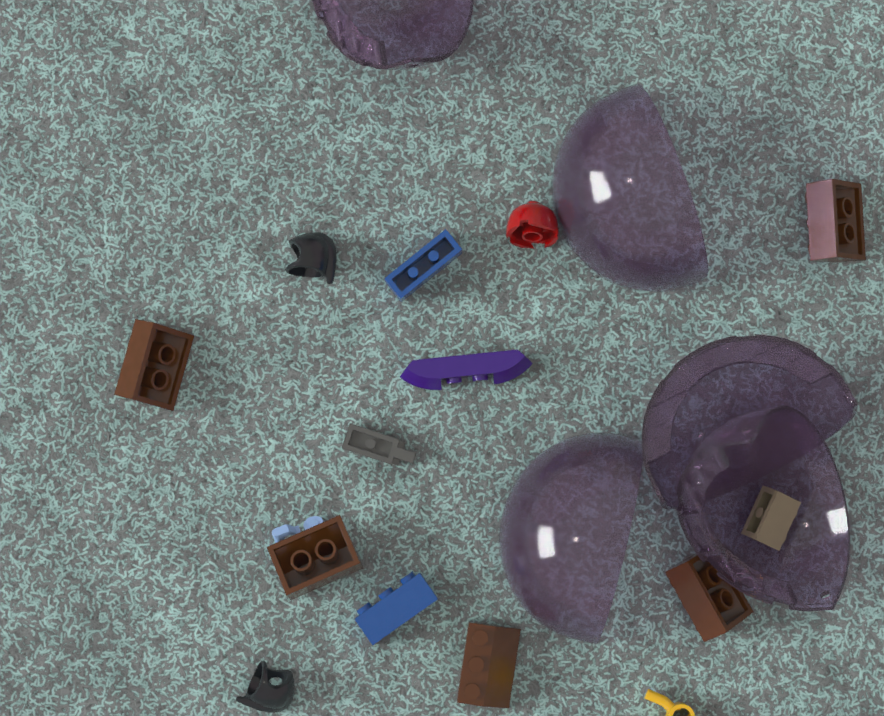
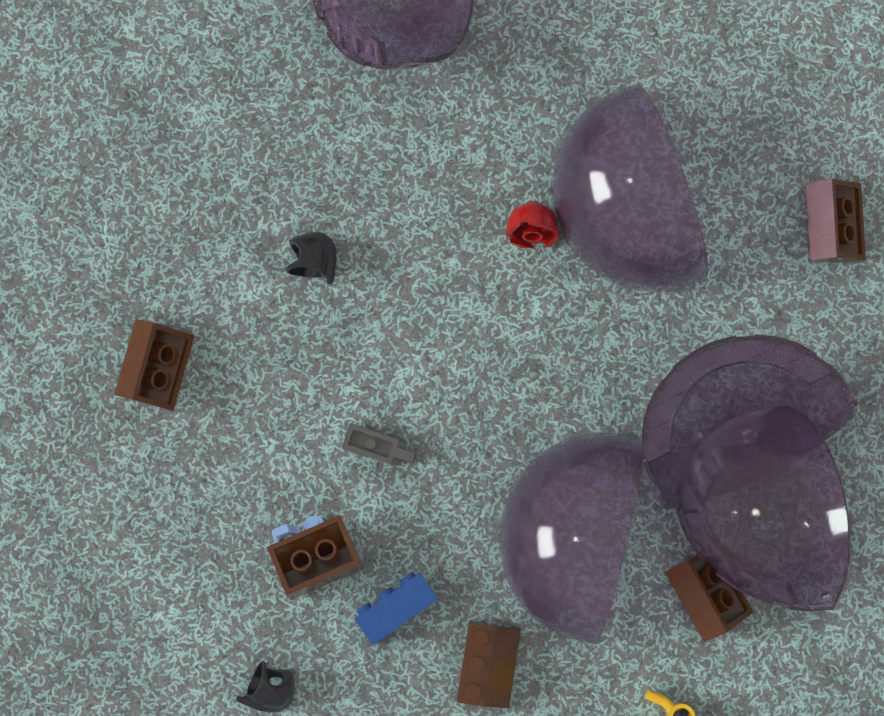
(423, 265): blue brick -> none
(500, 364): dark purple brick -> none
(771, 517): dark tan brick -> none

